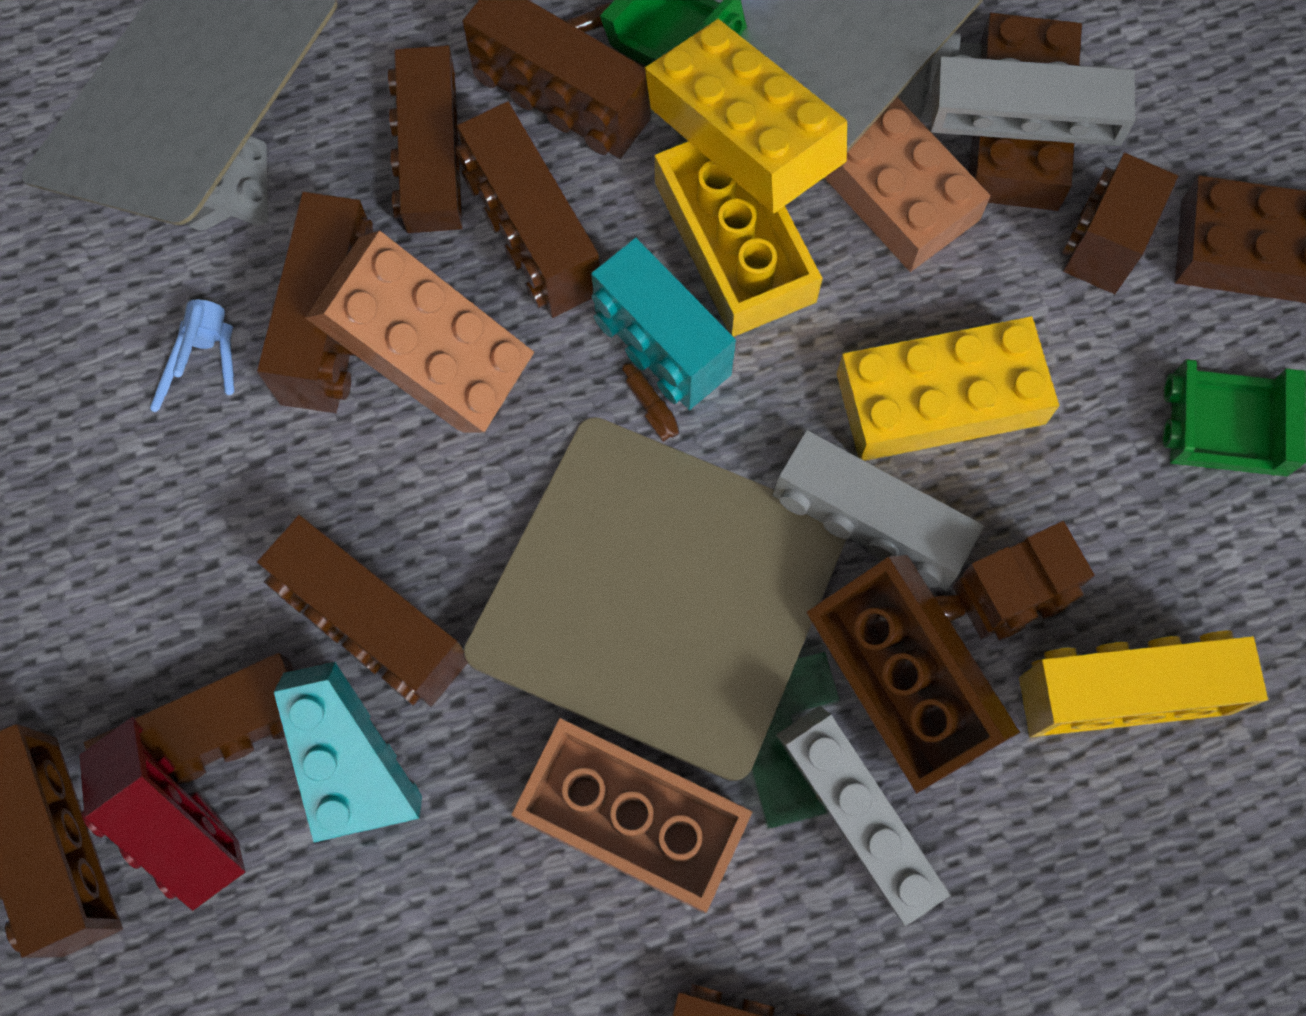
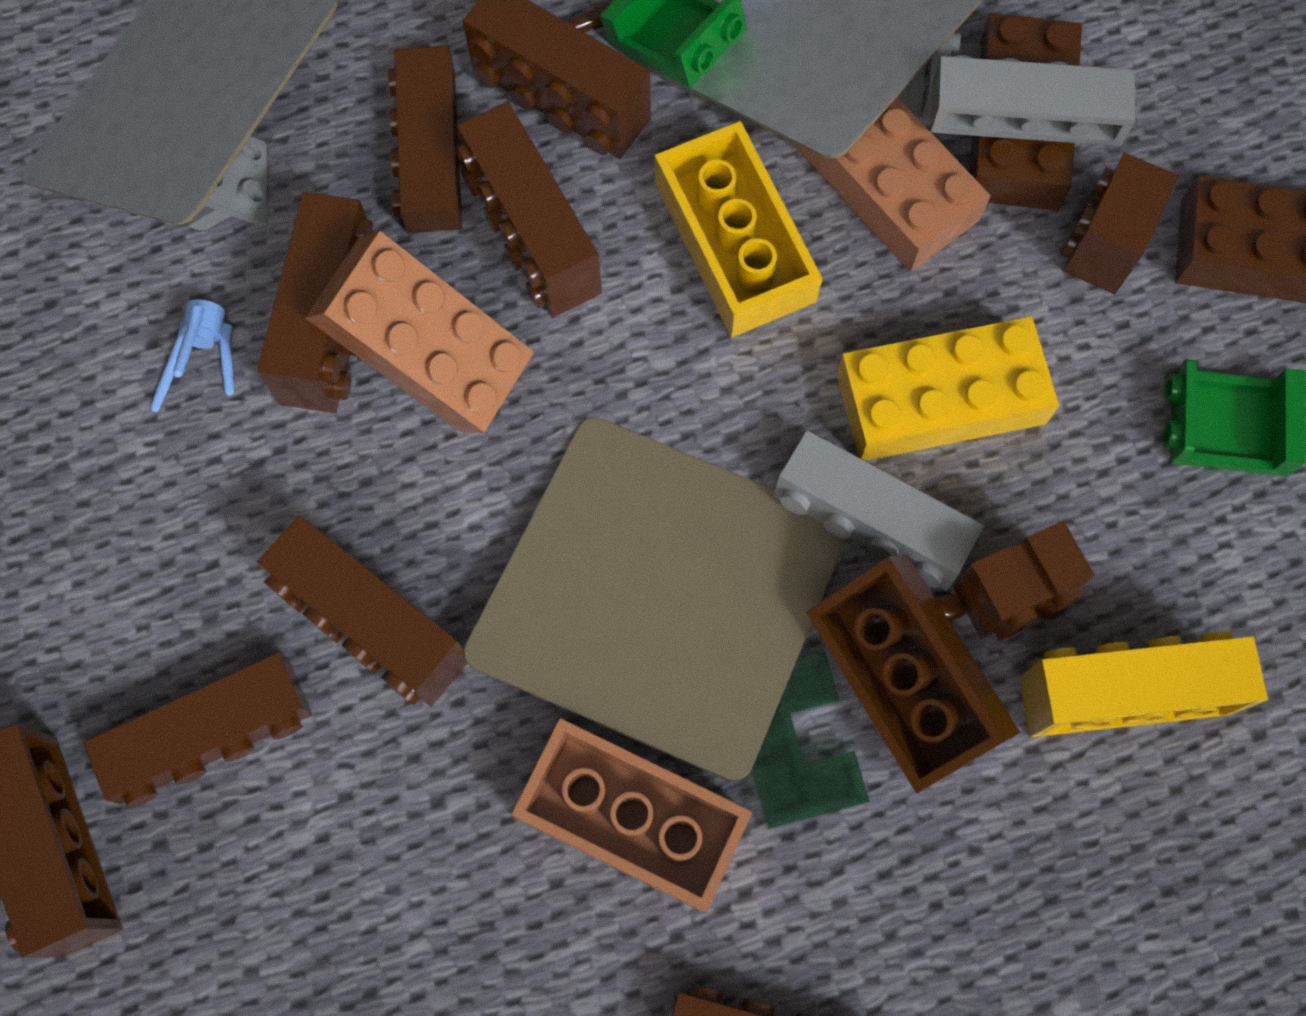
(155, 819): dark red wedge -> none
(339, 757): wedge -> none
(657, 412): reddish brown piece -> none
(661, 325): teal brick -> none
(747, 115): yellow brick -> none
(863, 815): light grey brick -> none

